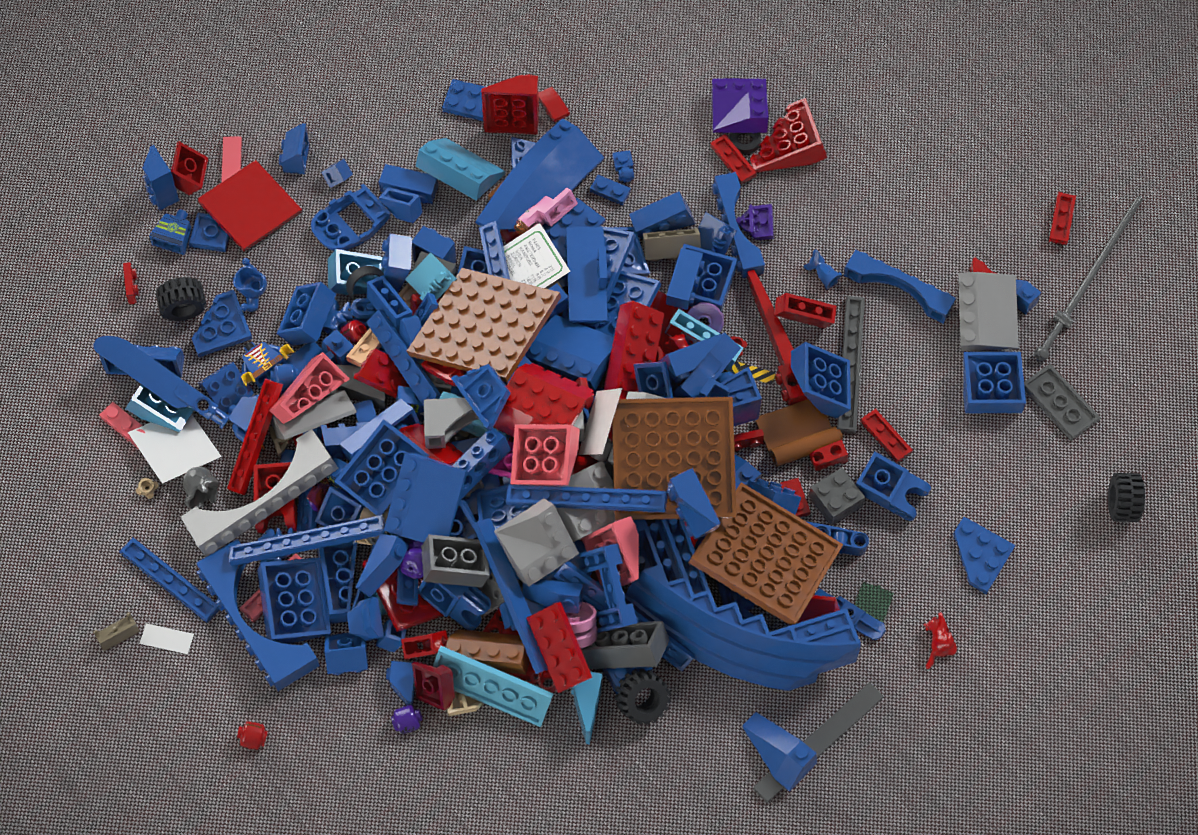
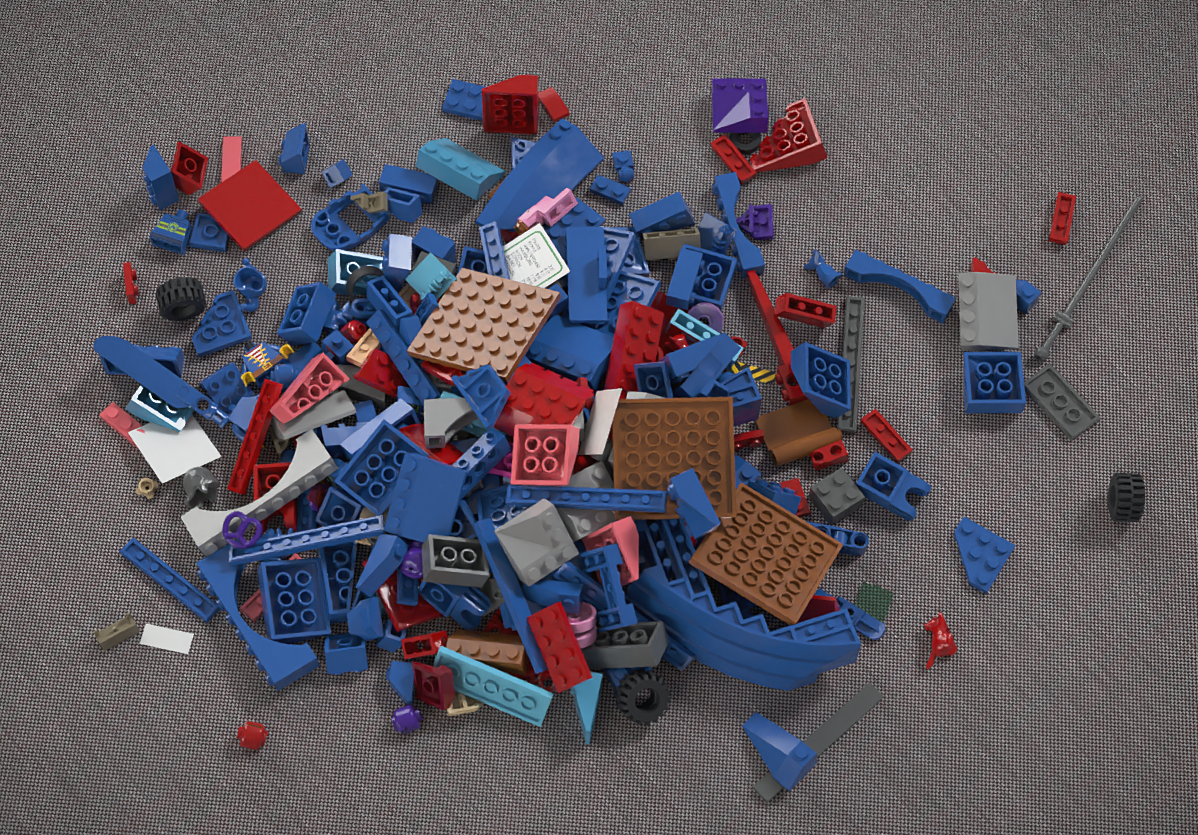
(241, 530): none -> dark purple piece
(372, 203): none -> dark tan slope

